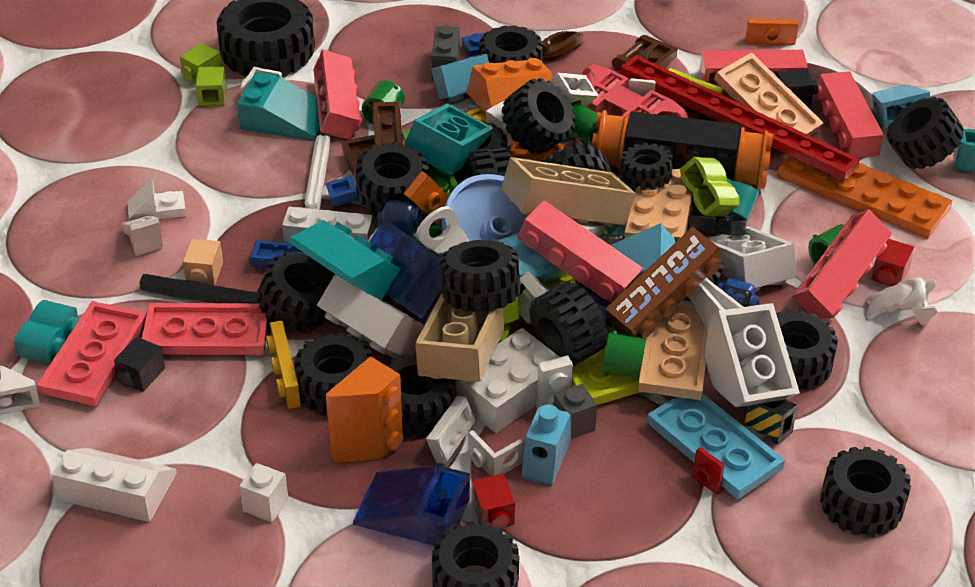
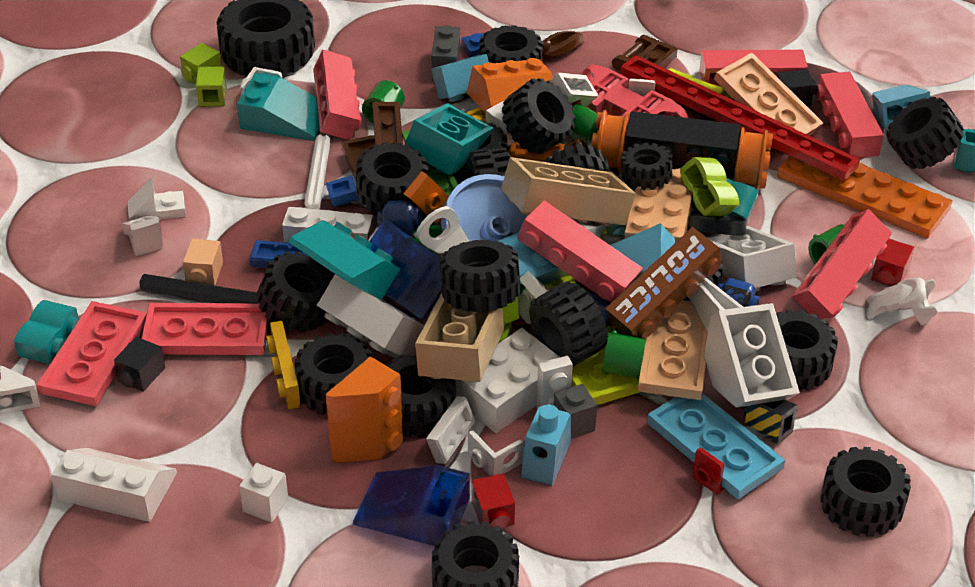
(771, 31): orange plate -> none

